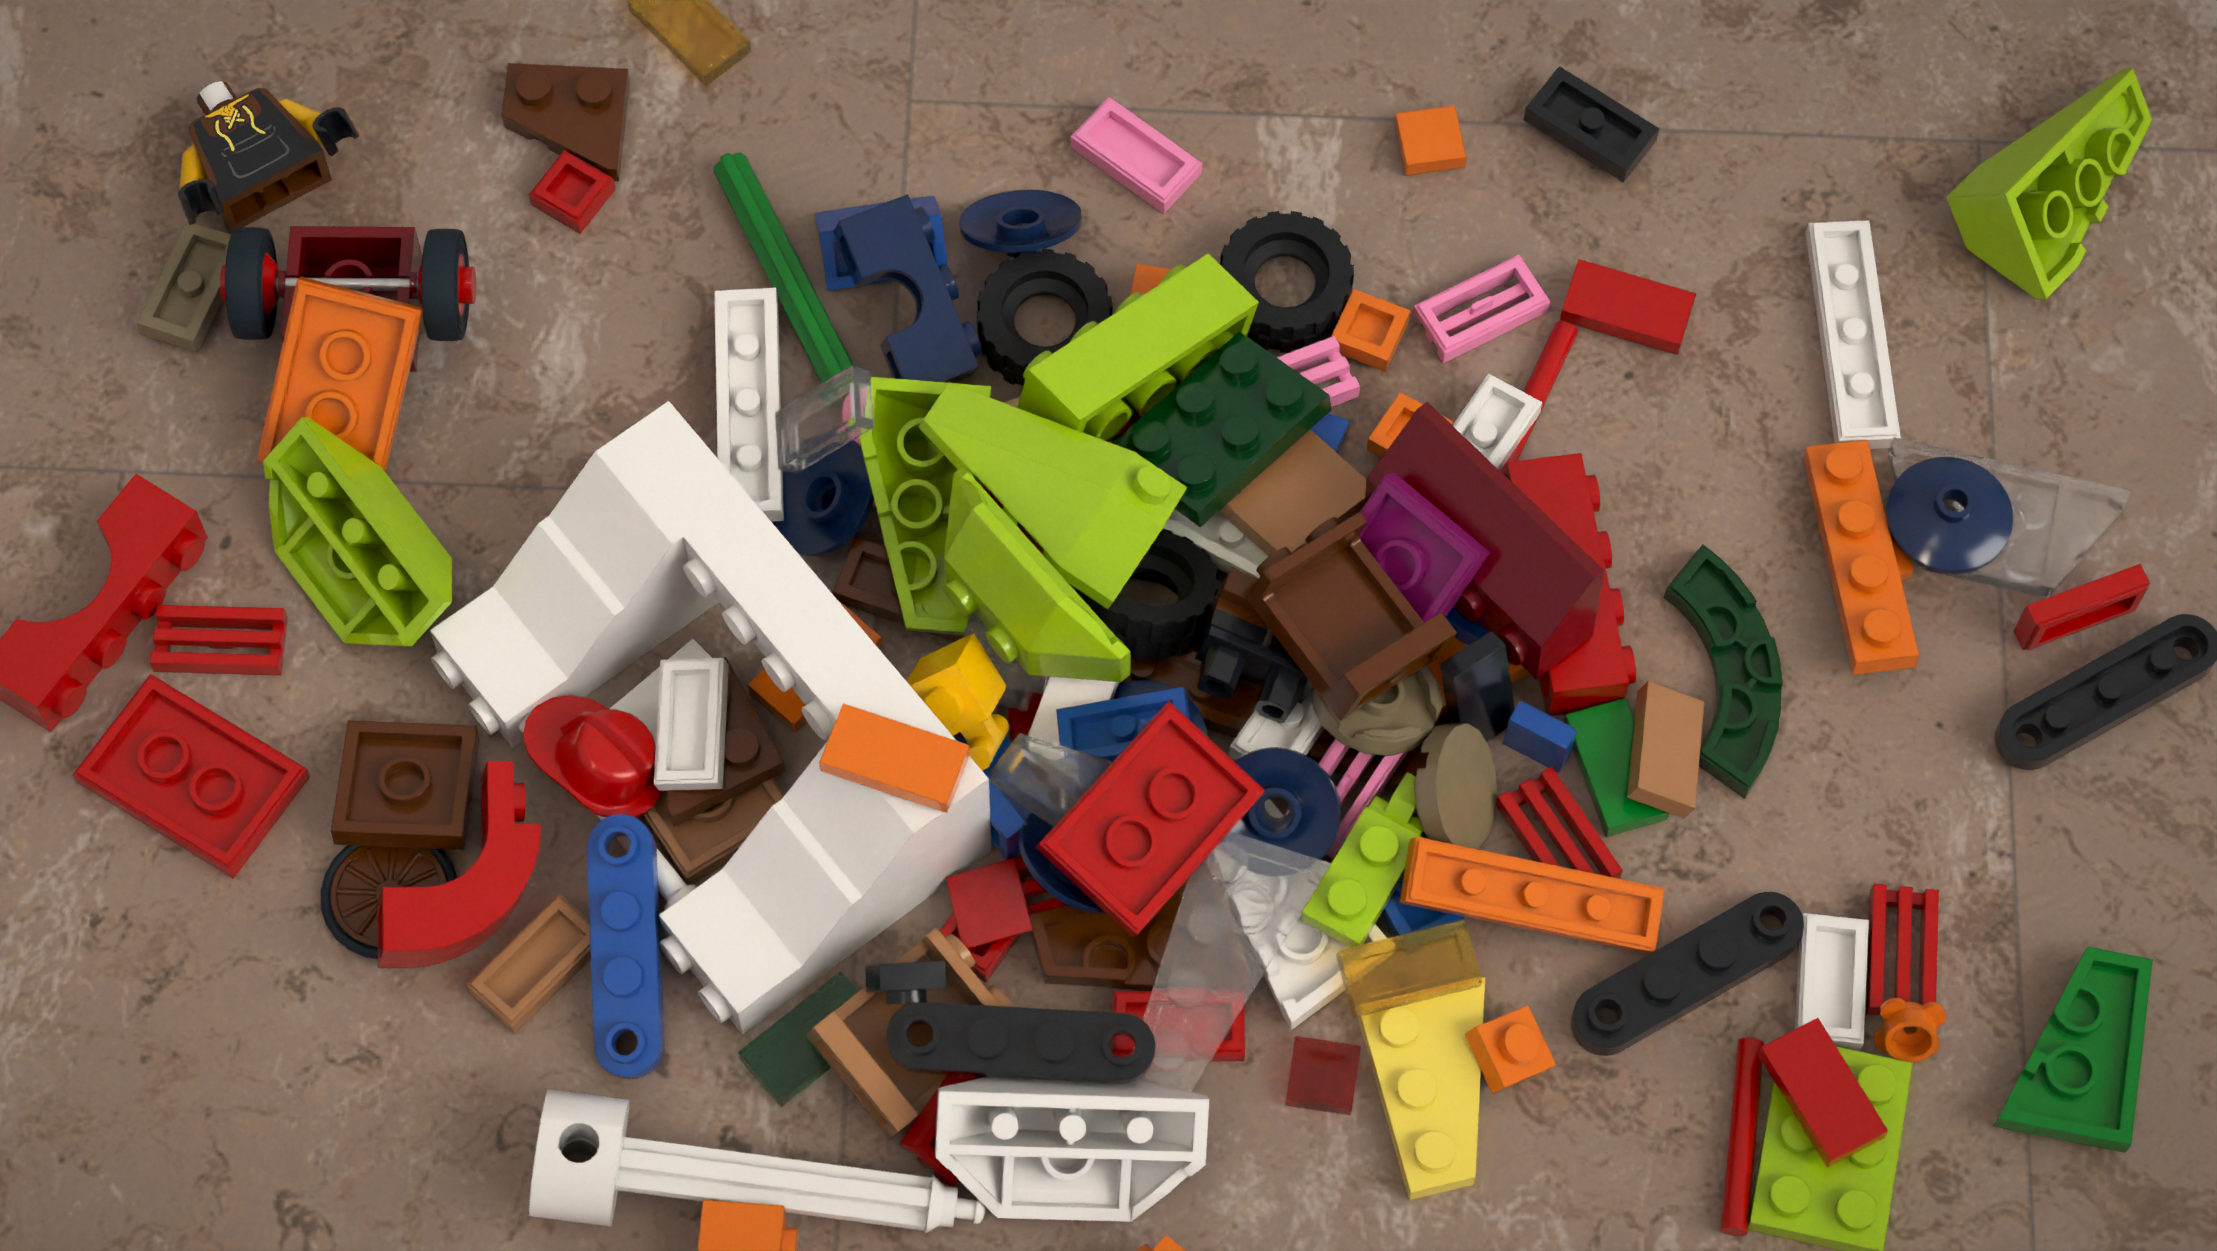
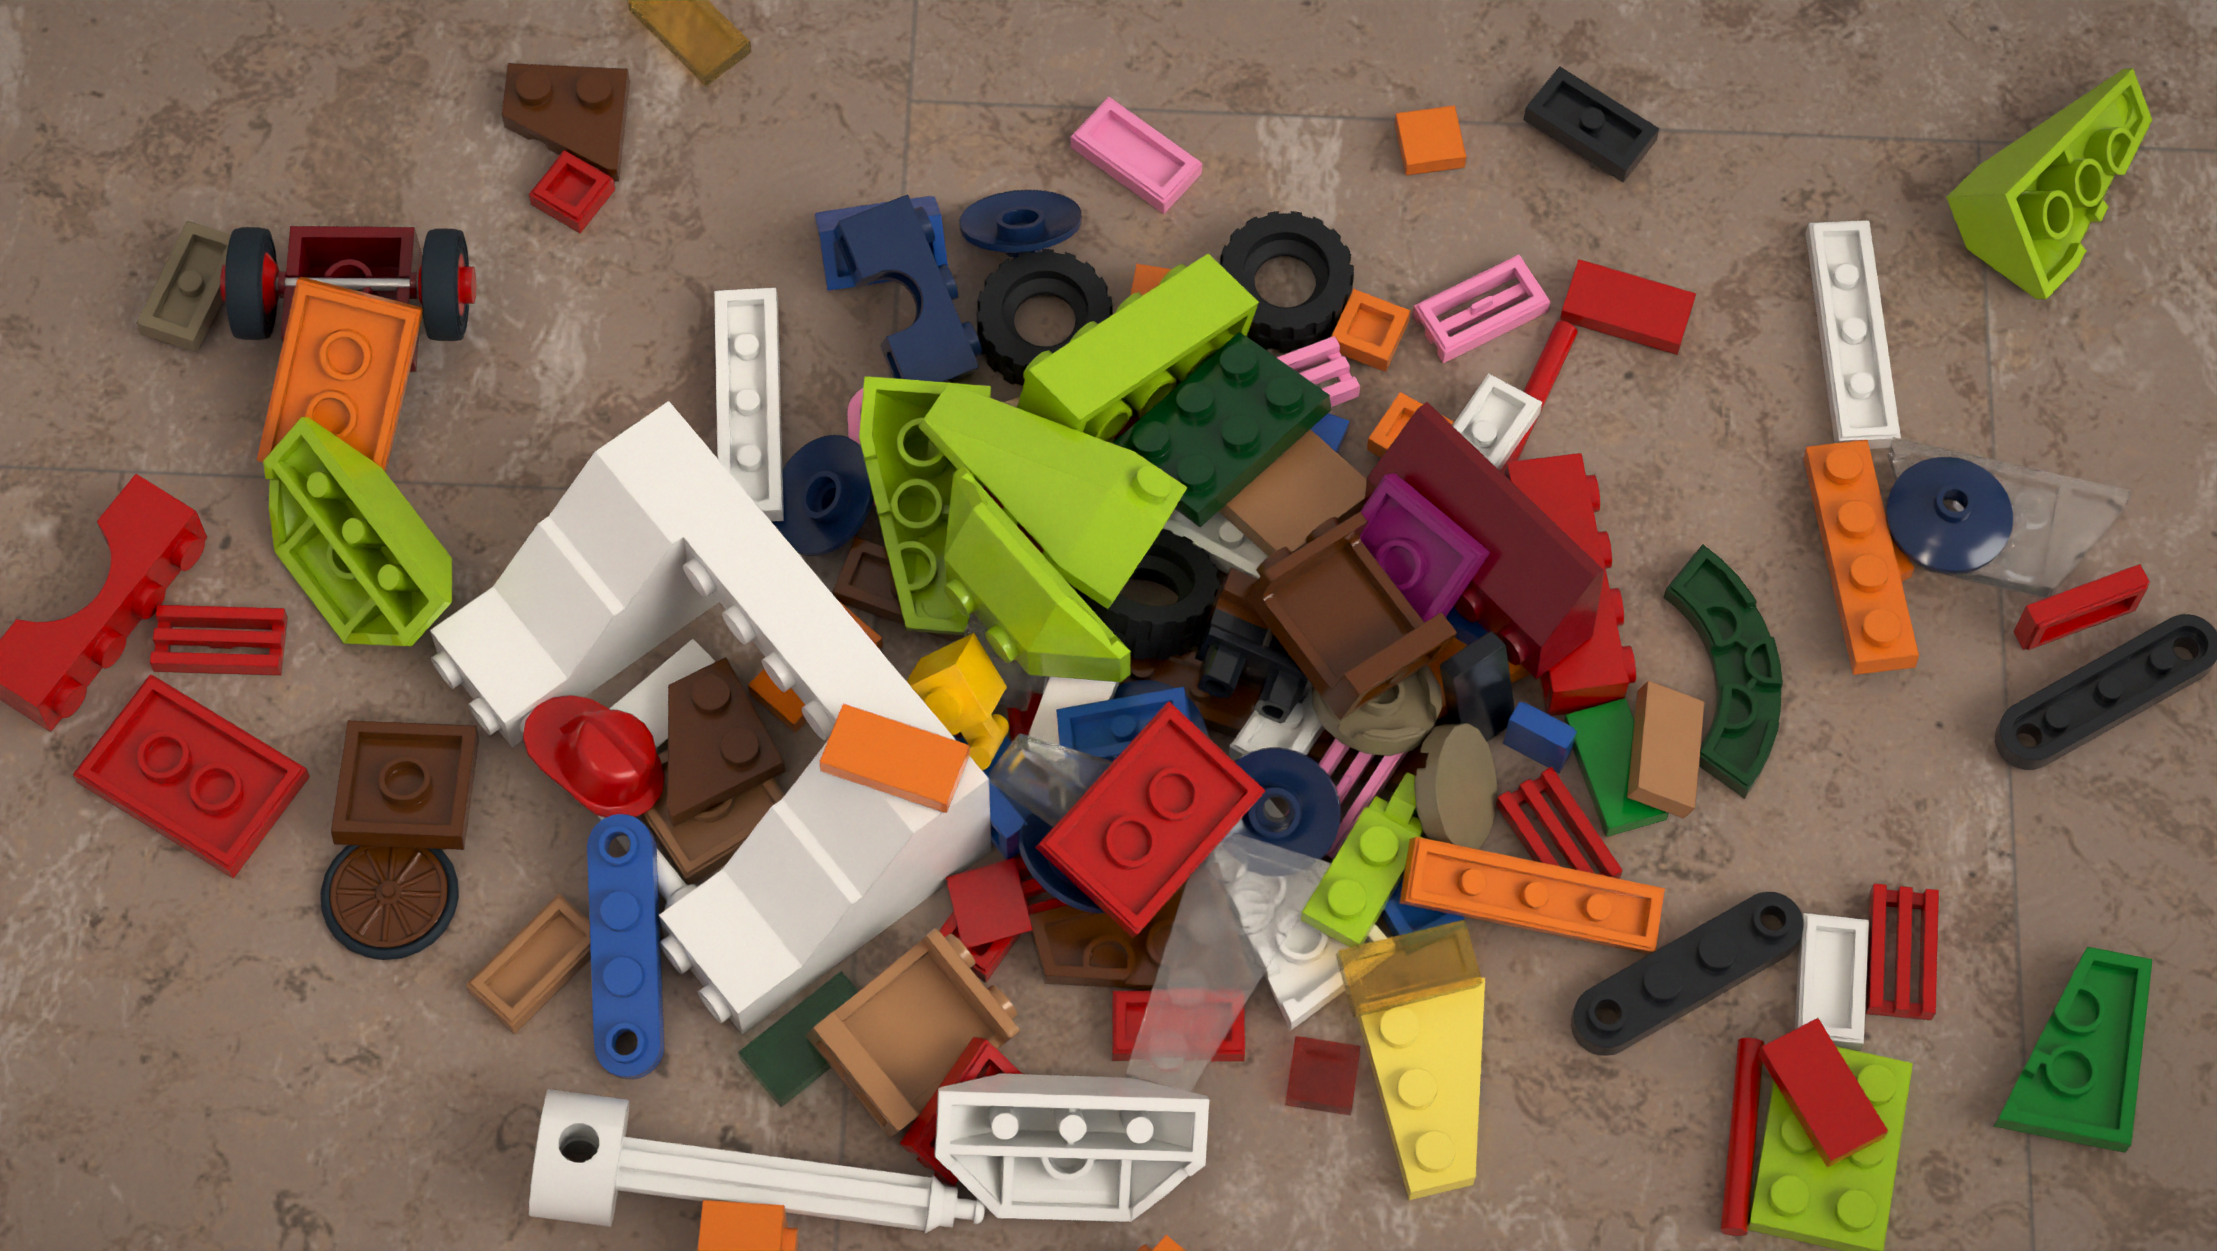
(255, 154): torso -> none
(453, 918): red arch -> none
(691, 724): white tile -> none
(782, 266): green axle -> none
(824, 419): clear tile -> none
(905, 981): black plate -> none
(1021, 1042): black plate -> none
(1510, 1049): orange plate -> none
(1910, 1043): orange plate -> none

